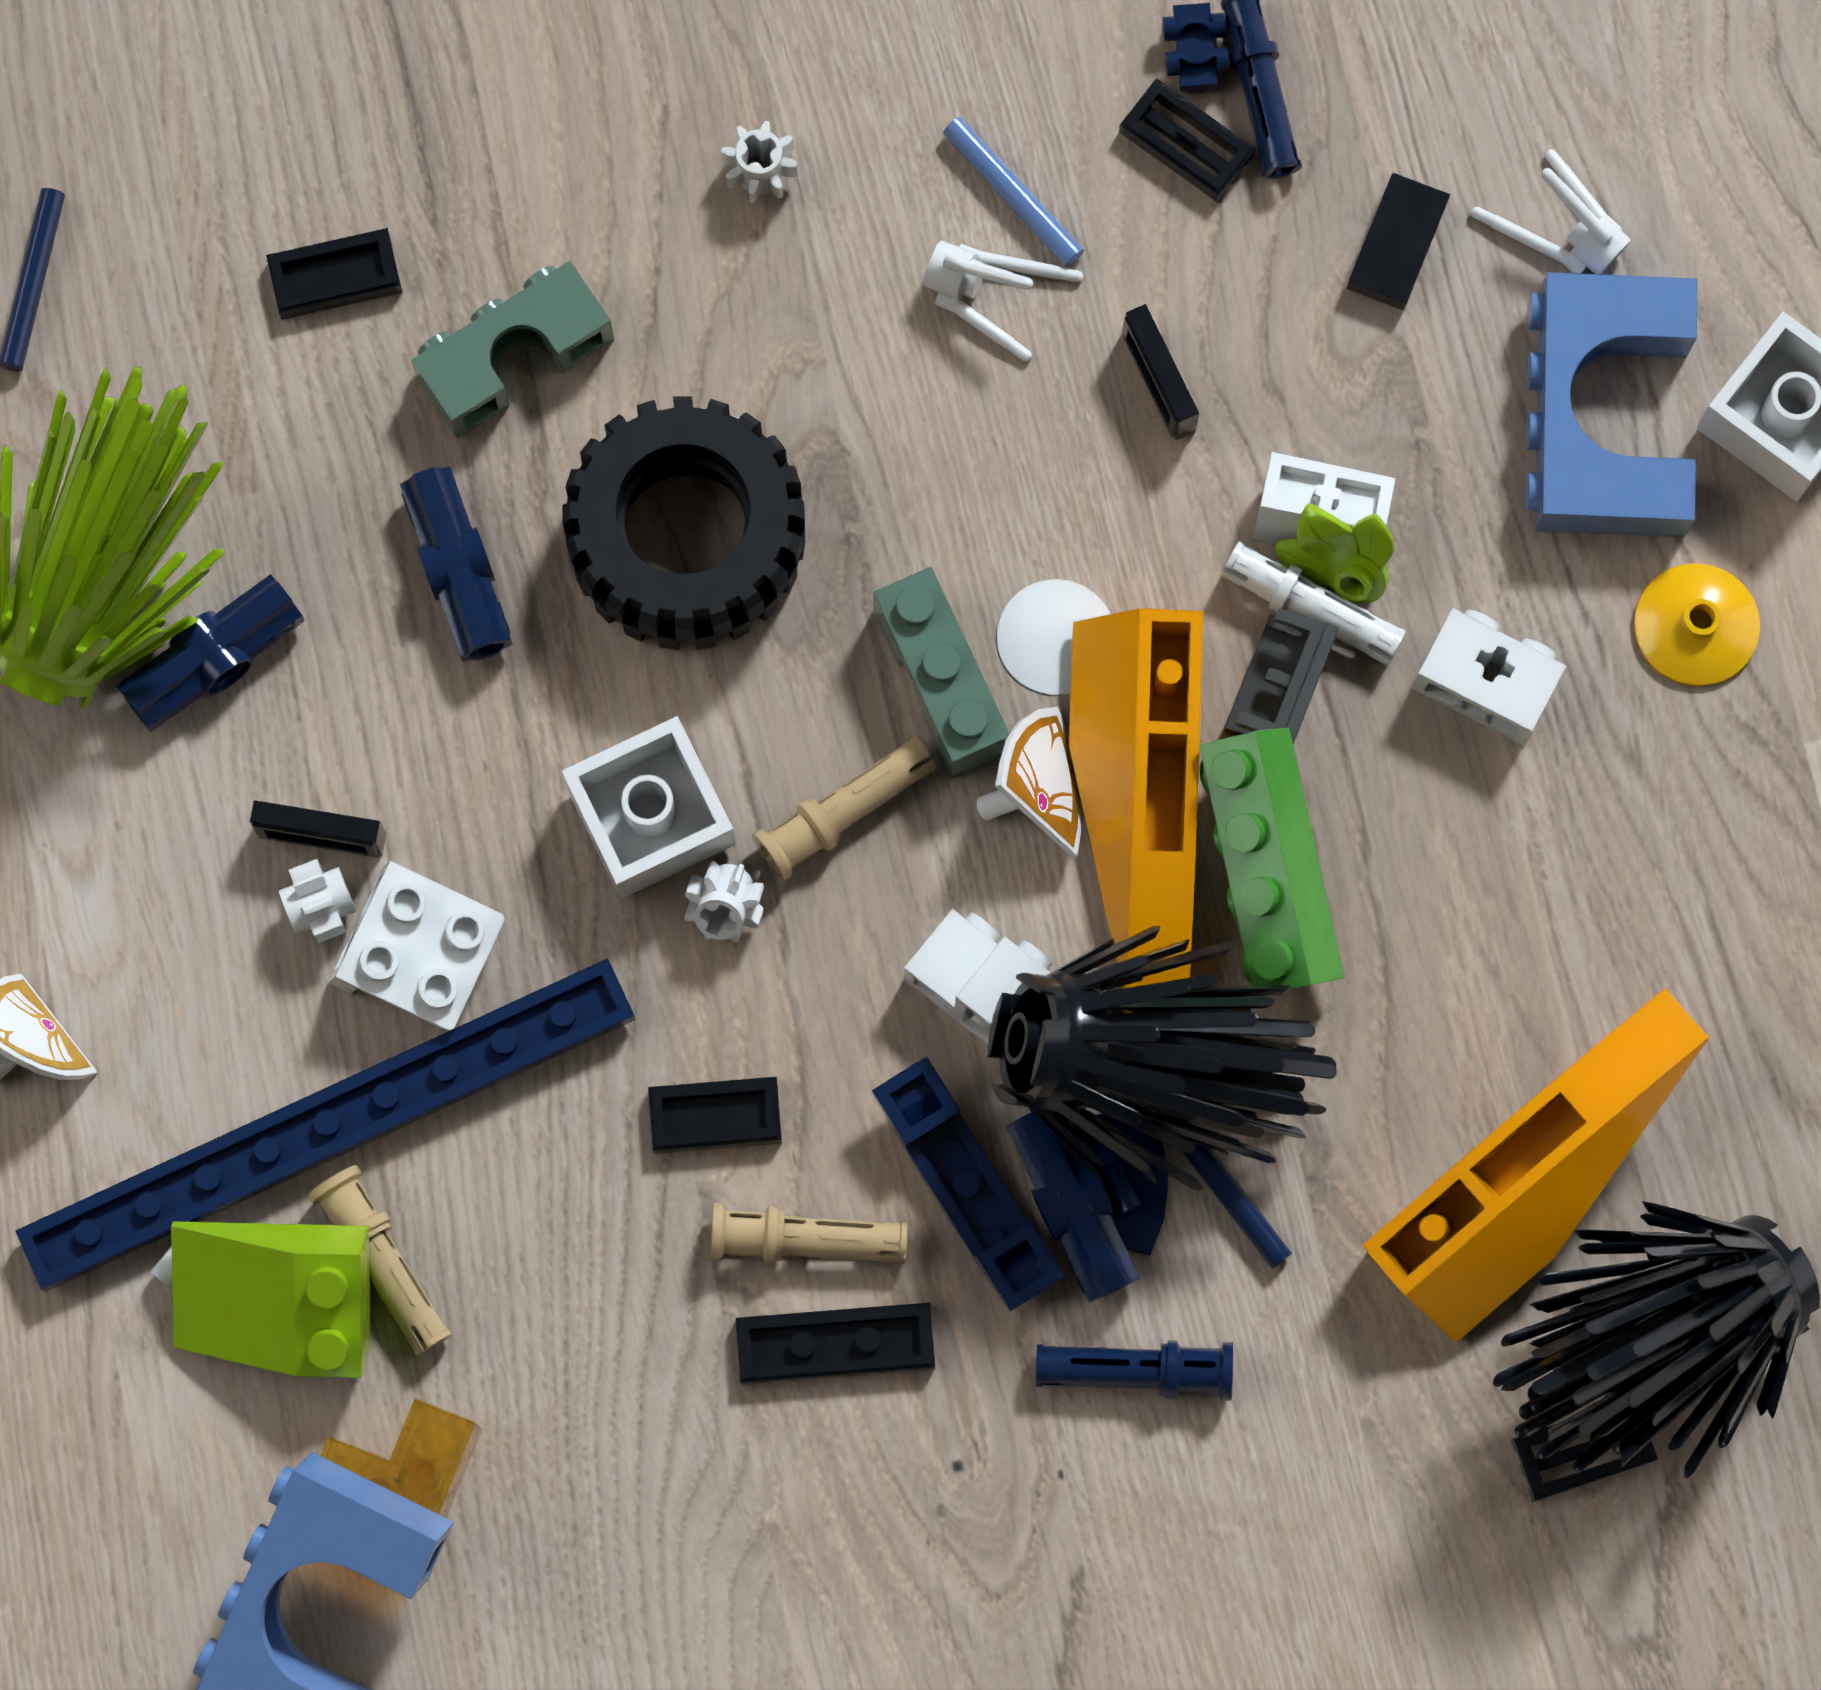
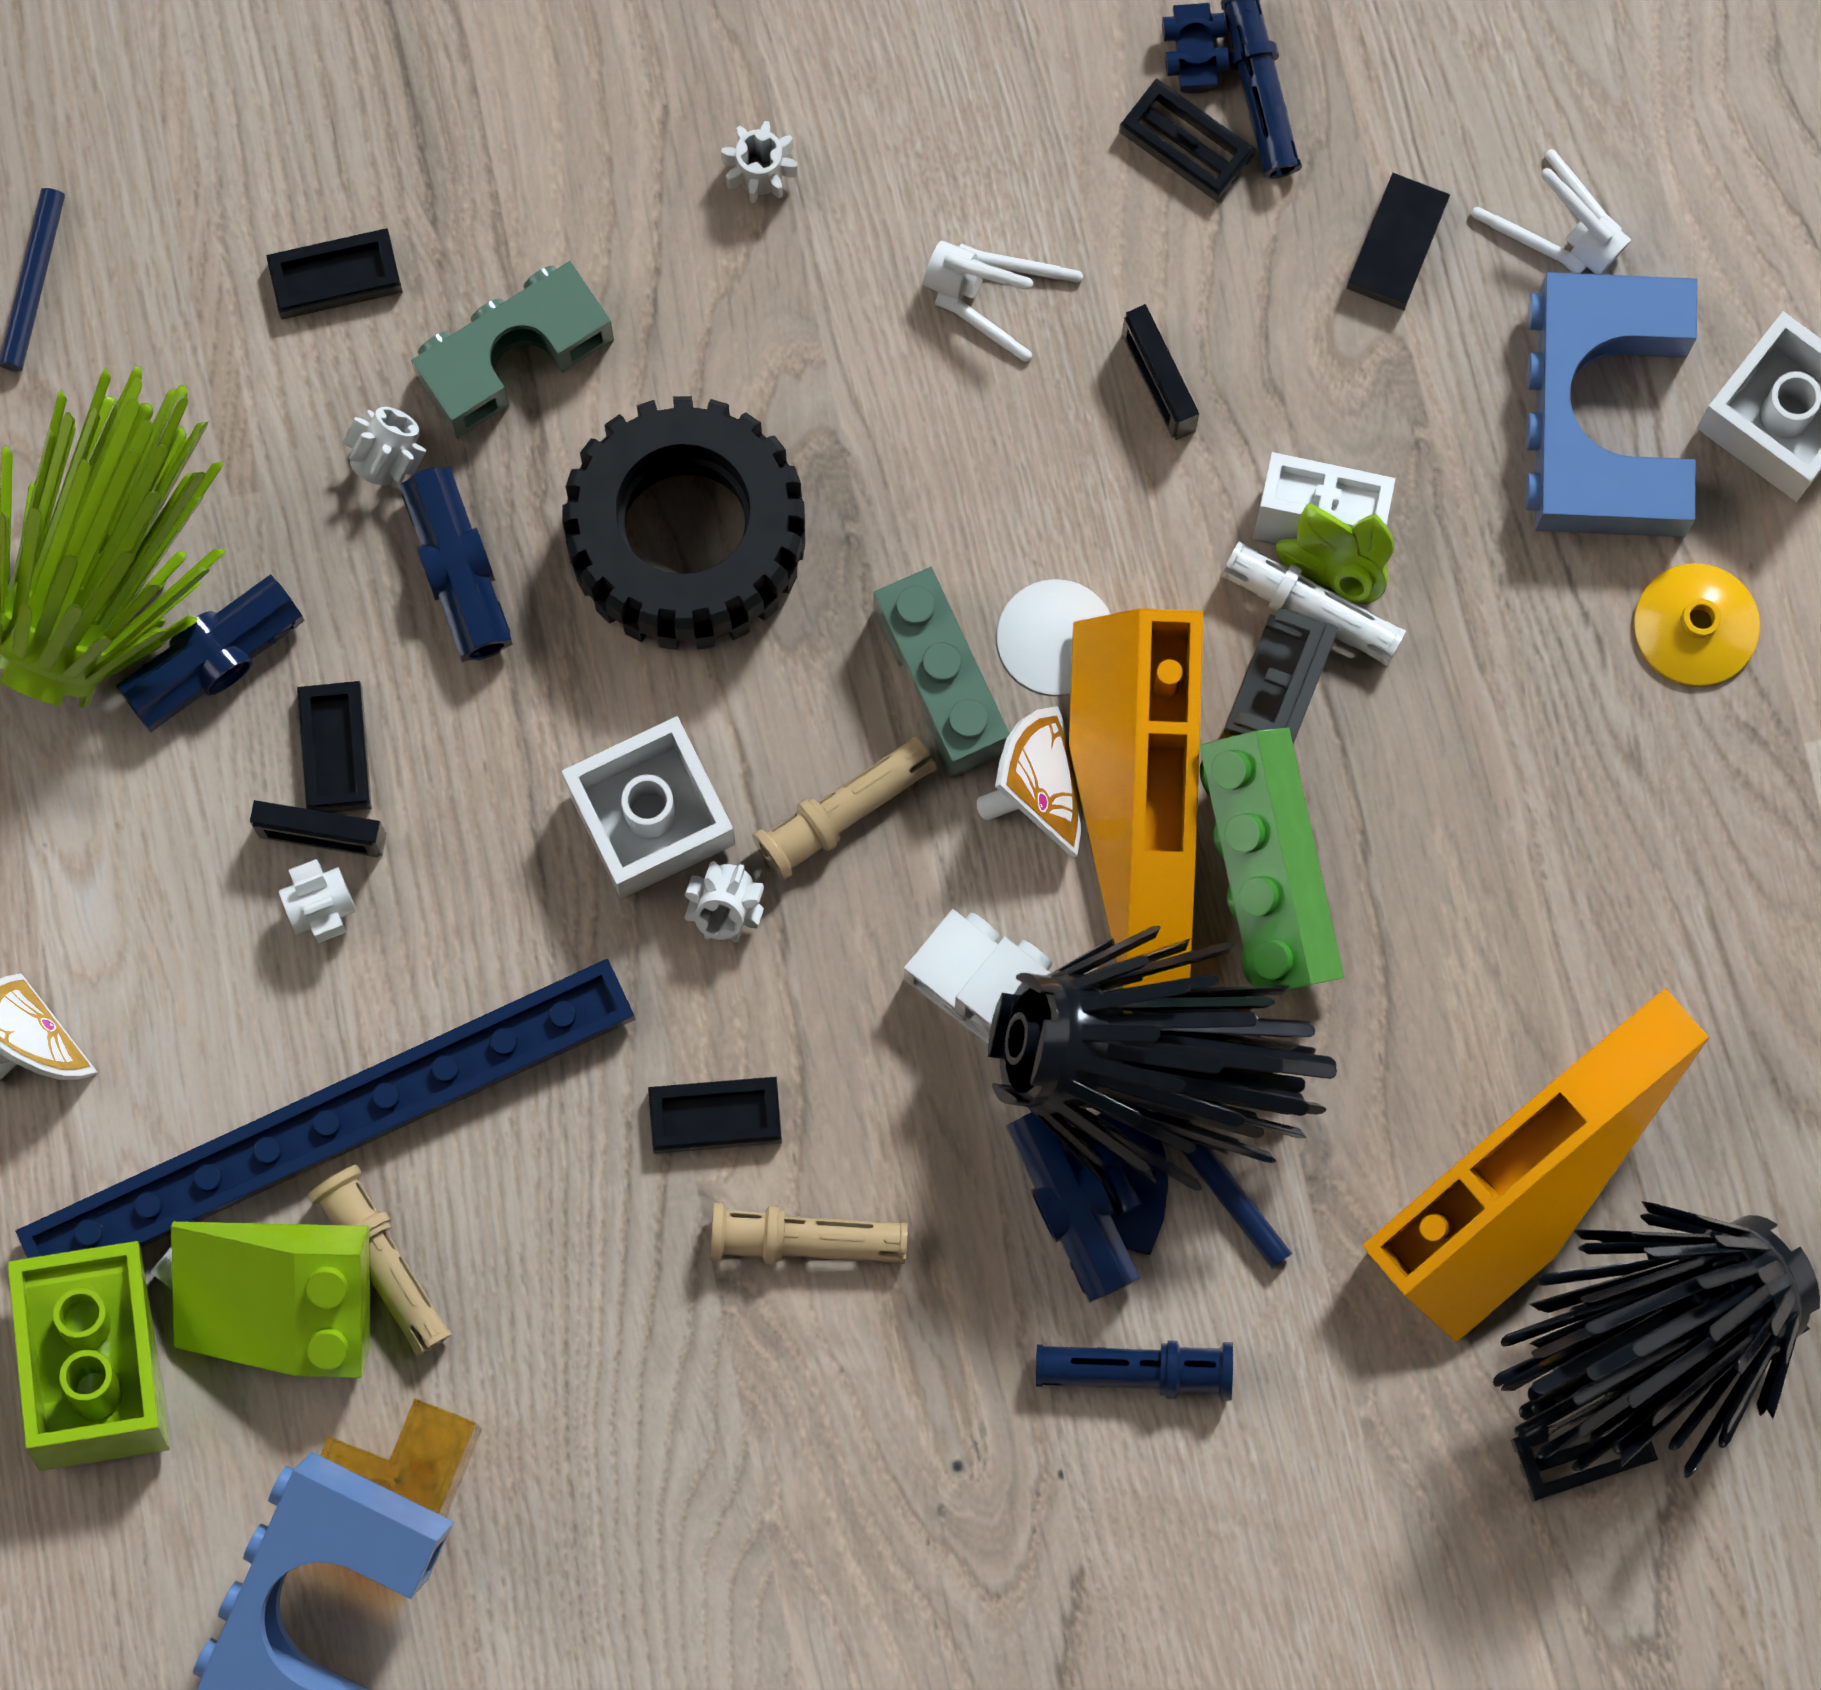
(87, 1357): none -> lime slope
(334, 747): none -> black tile
(384, 446): none -> white gear
(417, 946): white bracket -> none
(835, 1343): black tile -> none
(966, 1184): dark blue slope -> none
(1013, 191): medium blue bar -> none
(1516, 695): white brick -> none

